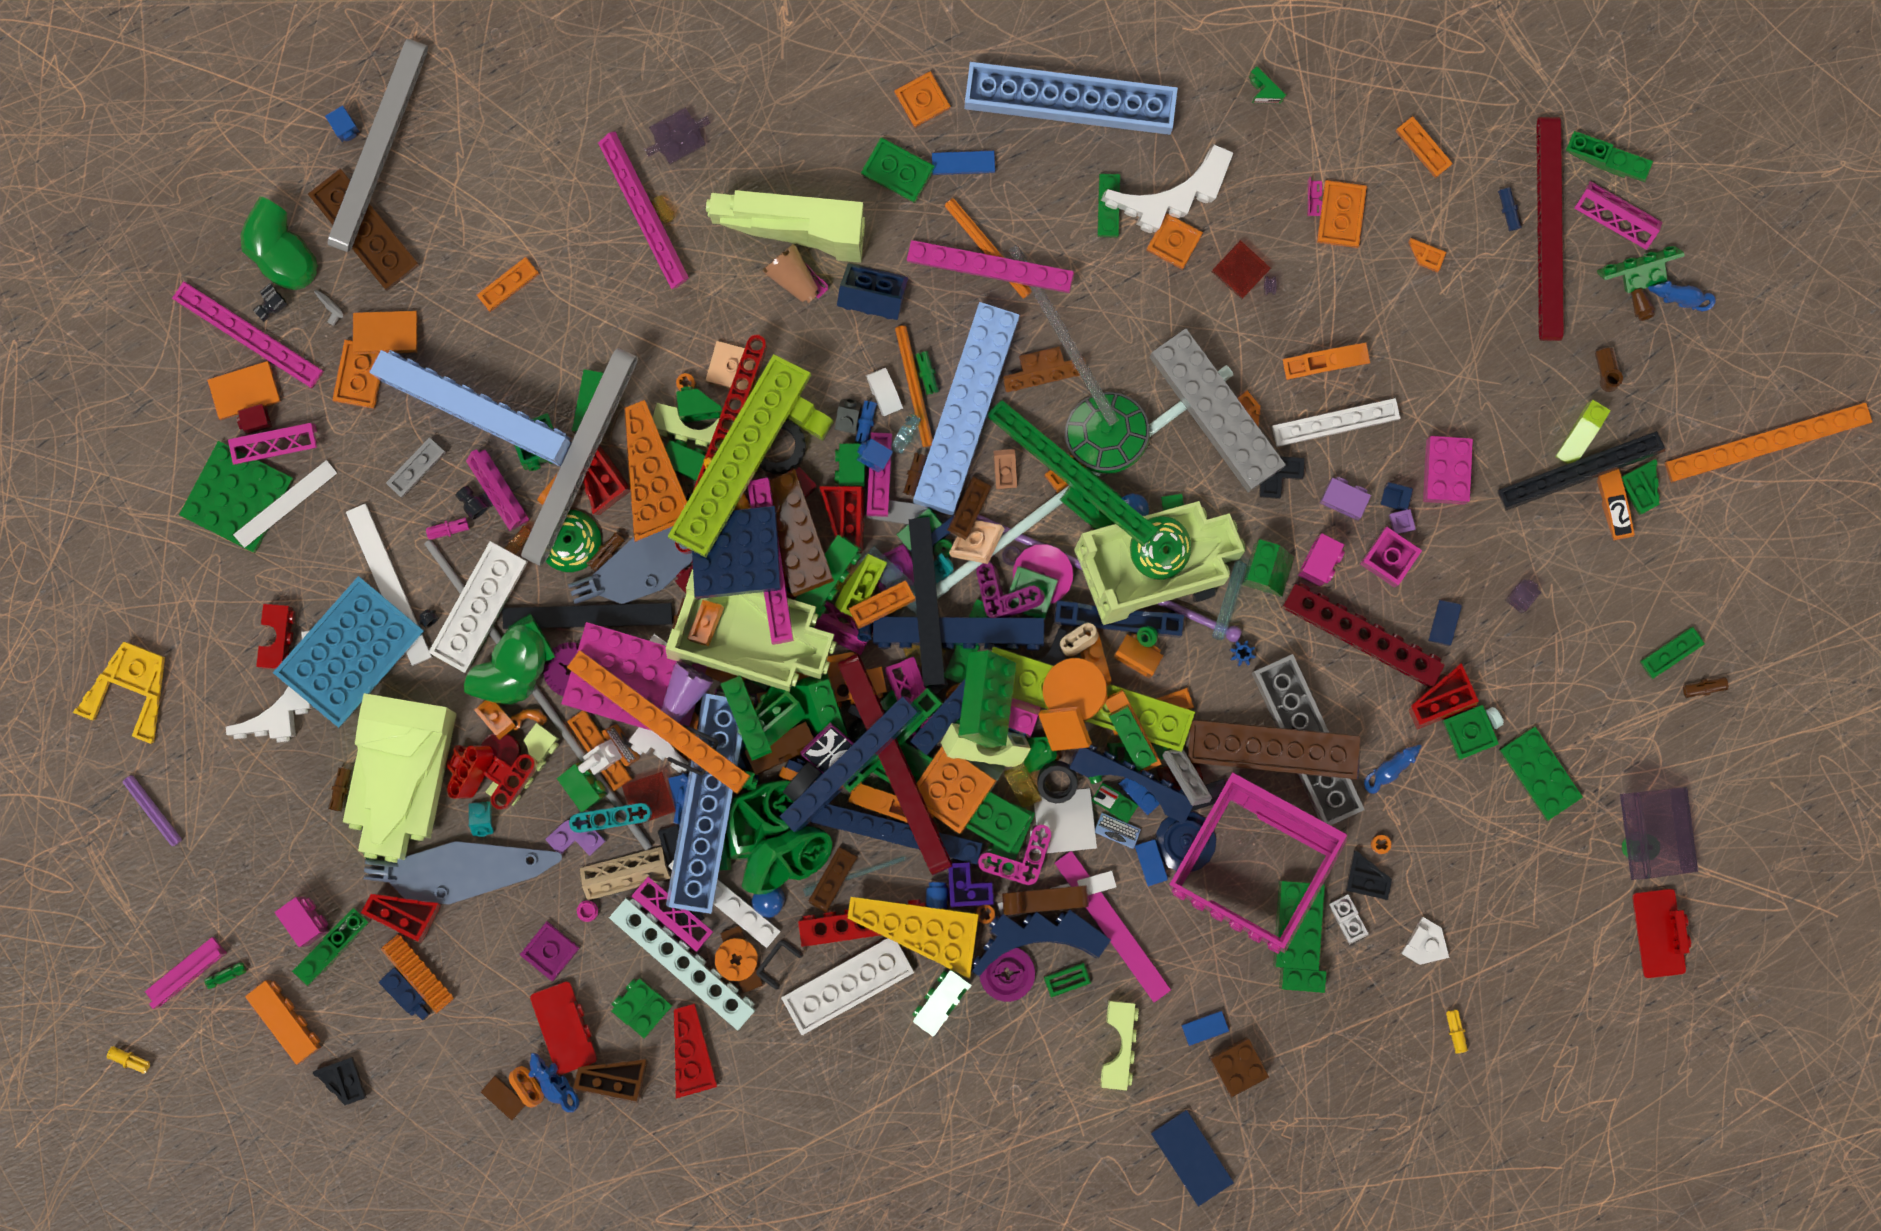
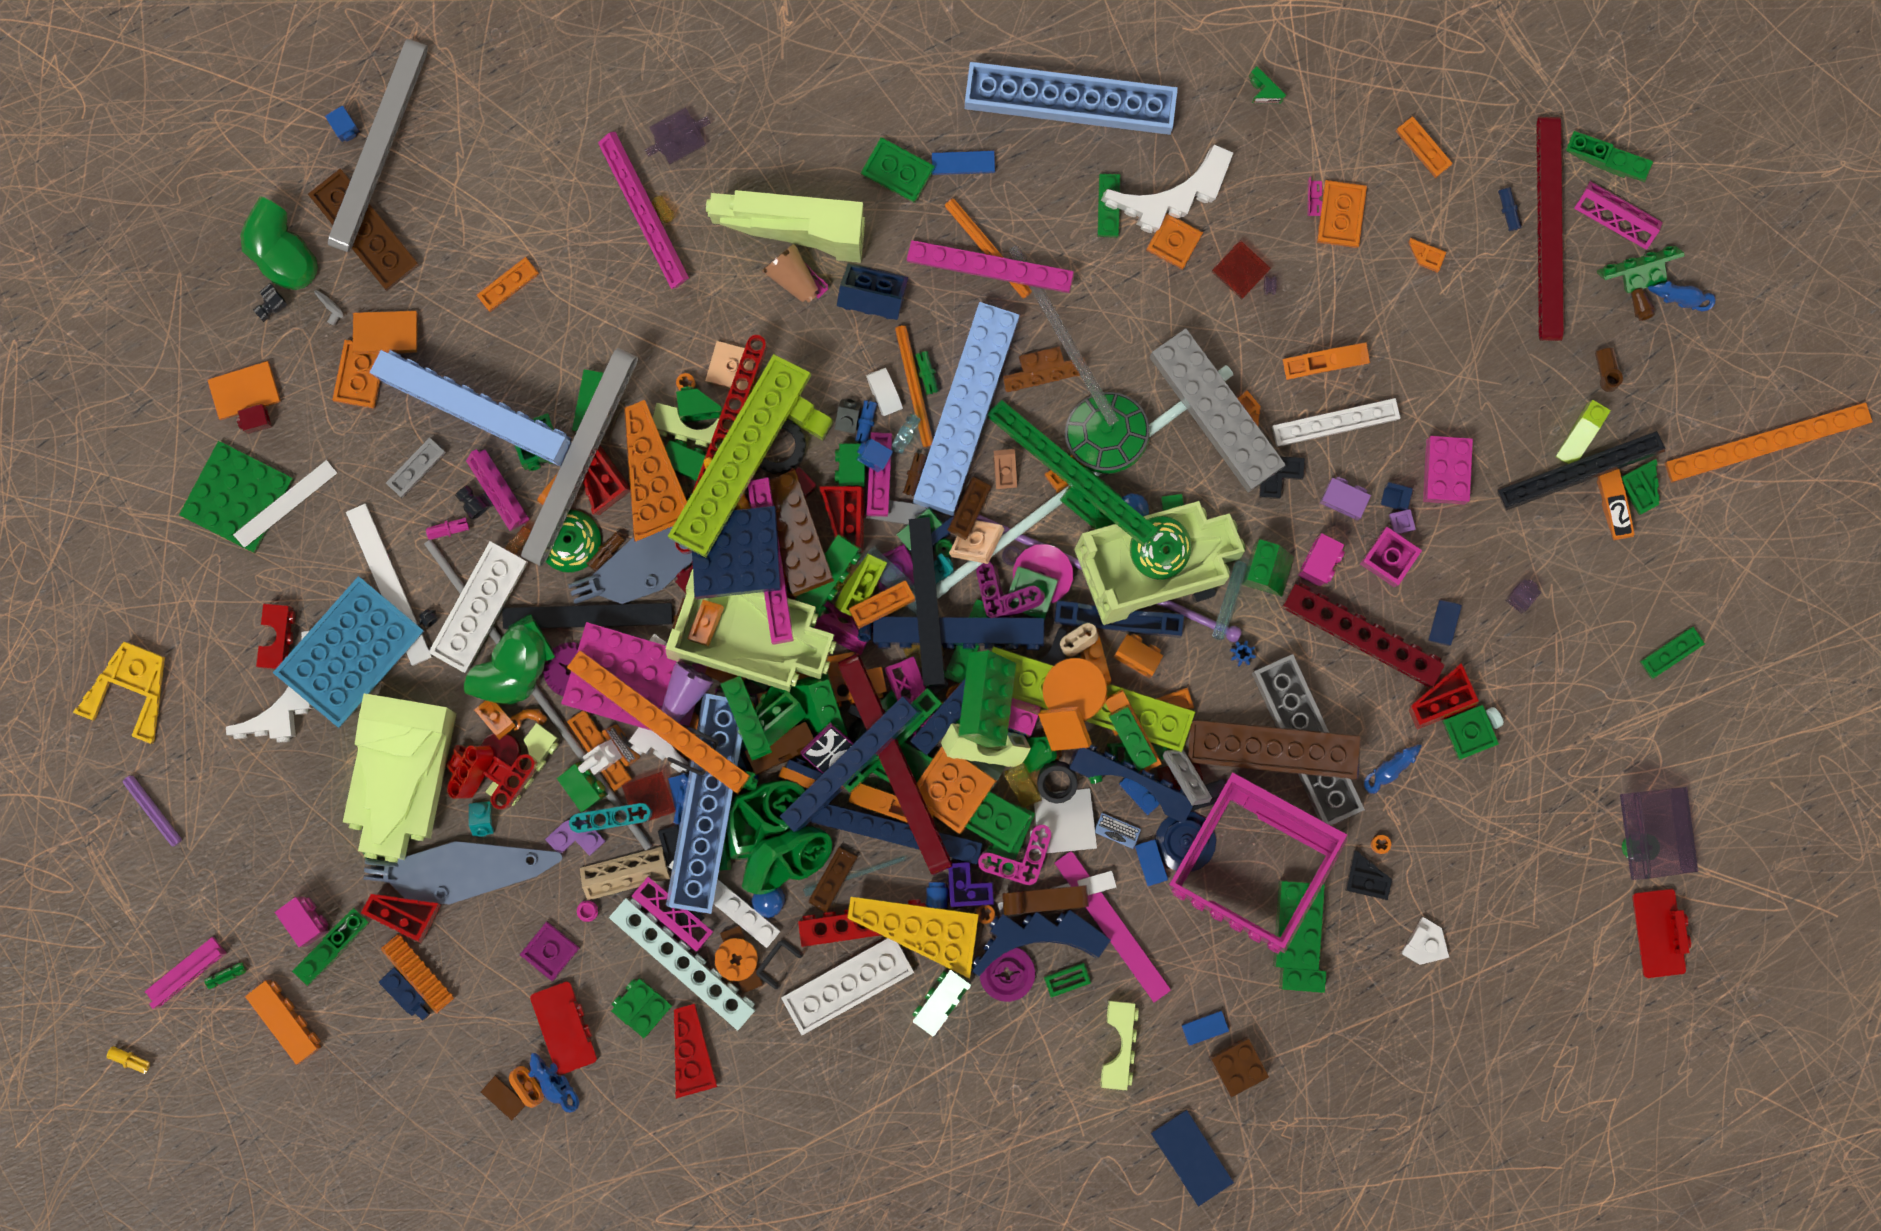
(247, 335): dark pink tile -> none
(275, 435): dark pink fence -> none
(340, 789): reddish brown pin -> none
(343, 1081): black wing -> none
(613, 1080): reddish brown wedge -> none
(802, 781): black tyre -> none
(922, 99): orange tile -> none
(1114, 802): green slope -> none
(1150, 632): green plate -> none
(1348, 919): white slope -> none
(1456, 1031): yellow axle -> none
(1540, 773): green plate -> none
(1705, 687): reddish brown pin -> none

